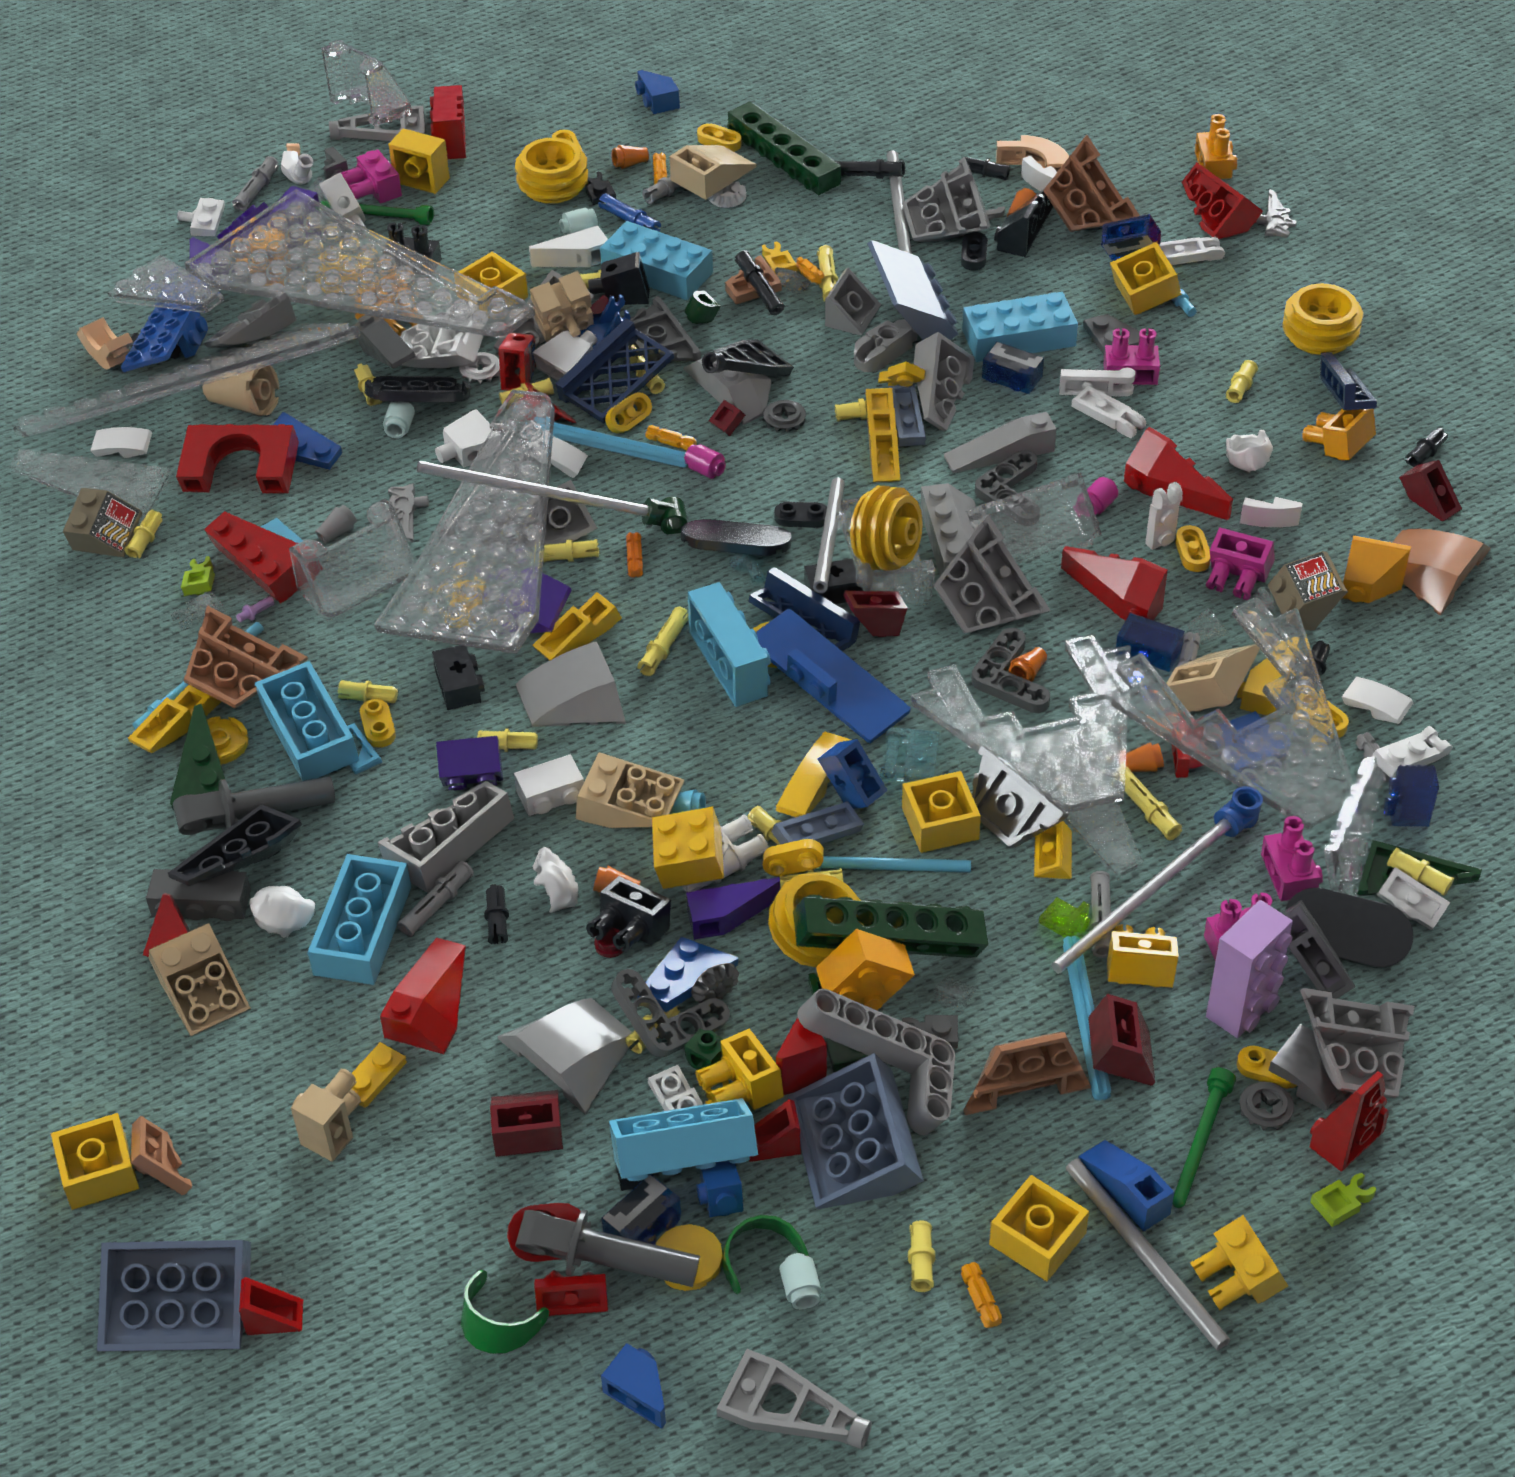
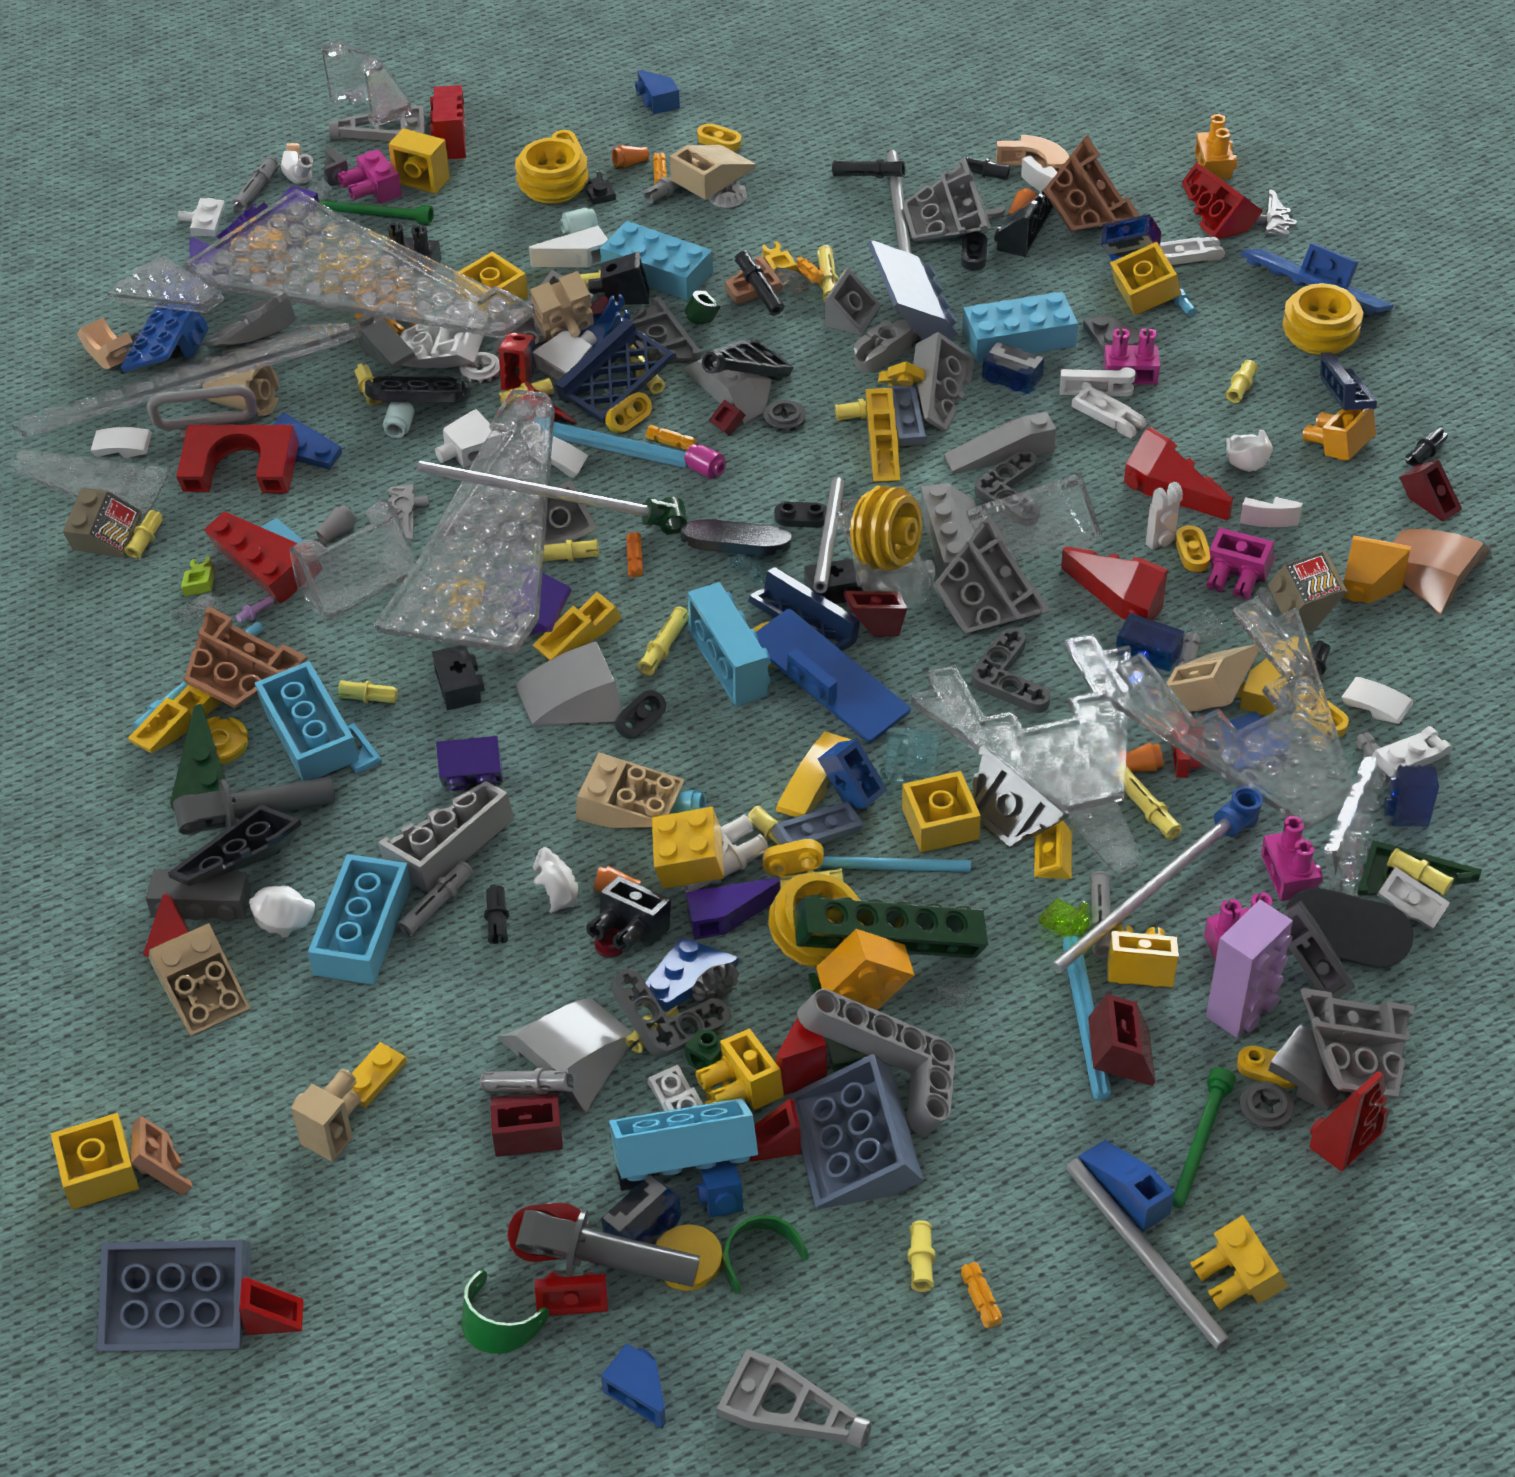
(217, 418): none -> light grey bar
(342, 199): white torso -> none
(375, 717): yellow plate -> none
(427, 999): red wedge -> none
(512, 740): light yellow axle -> none
(537, 1081): none -> light grey pin
(548, 785): white brick -> none
(627, 213): blue pin -> none
(639, 716): none -> black plate
(785, 148): dark green brick -> none
(800, 1281): light aqua brick -> none
(939, 1025): dark grey plate -> none
(1027, 1066): nougat wedge -> none
(1028, 664): orange cone -> none
(1038, 1227): yellow brick -> none
(1102, 494): dark pink brick -> none
(1318, 267): none -> blue bracket
(1341, 1202): lime plate -> none

